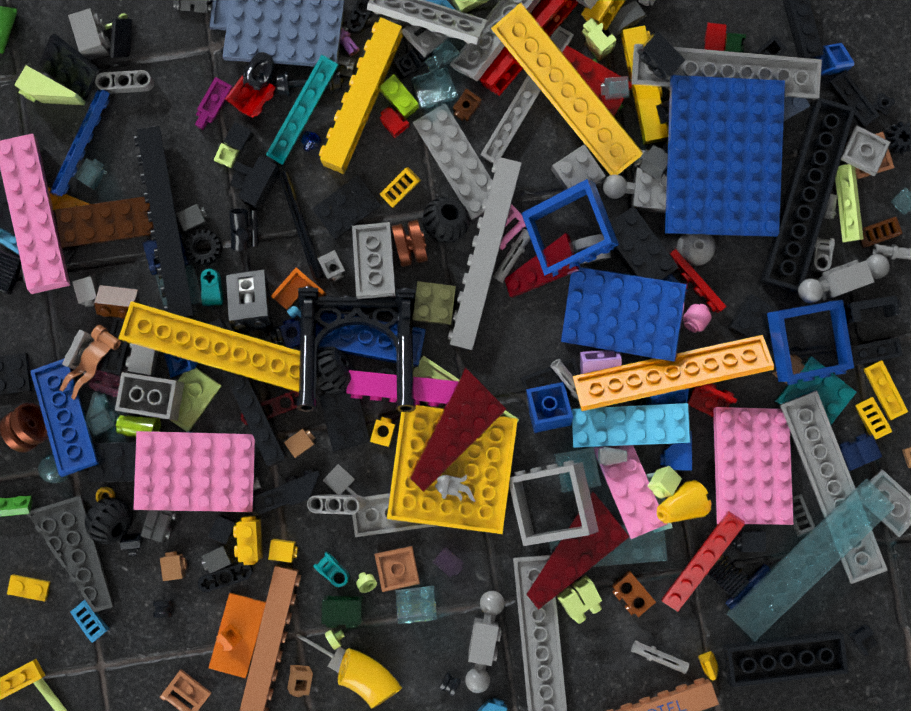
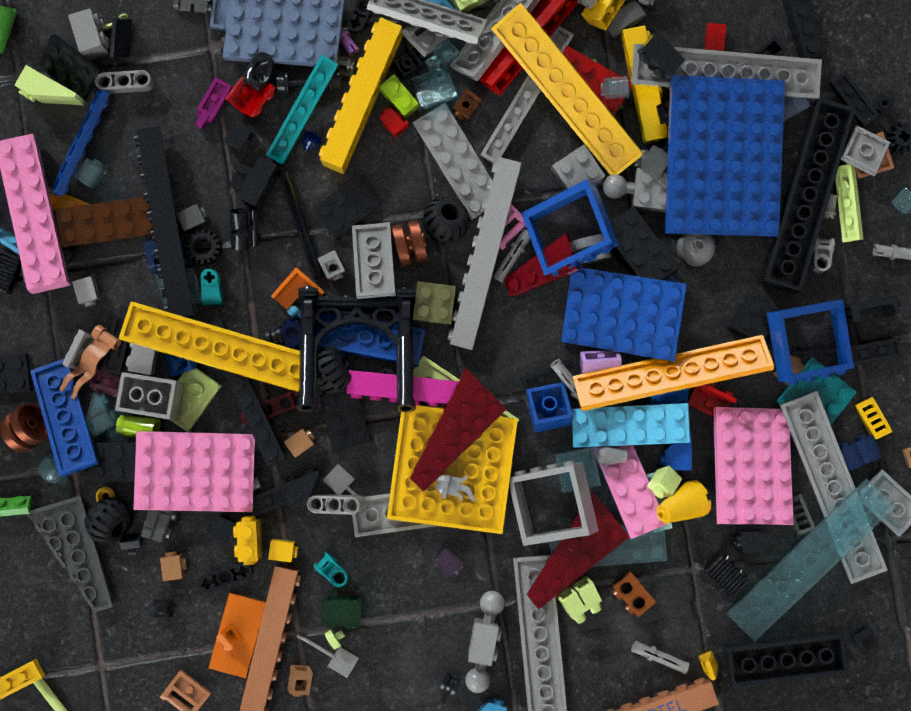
(28, 587): yellow plate -> none
(84, 625): dark azure slope -> none
(114, 301): brick -> none
(217, 559): dark grey brick -> none
(226, 155): yellowish green tile -> none
(250, 315): brick -> none
(366, 582): yellowish green tile -> none
(367, 678): yellow brick -> none
(376, 438): yellow brick -> none
(395, 182): yellow slope -> none
(397, 568): nougat plate -> none
(416, 605): clear light blue plate -> none
(597, 41): yellowish green hips -> none
(697, 318): bright pink head -> none
(701, 288): red plate -> none
(703, 561): red plate -> none
(734, 42): dark green brick -> none
(753, 580): dark blue axle -> none
(835, 59): blue slope -> none
(844, 279): light grey brick -> none
(885, 390): yellow plate -> none
(896, 229): reddish brown slope -> none

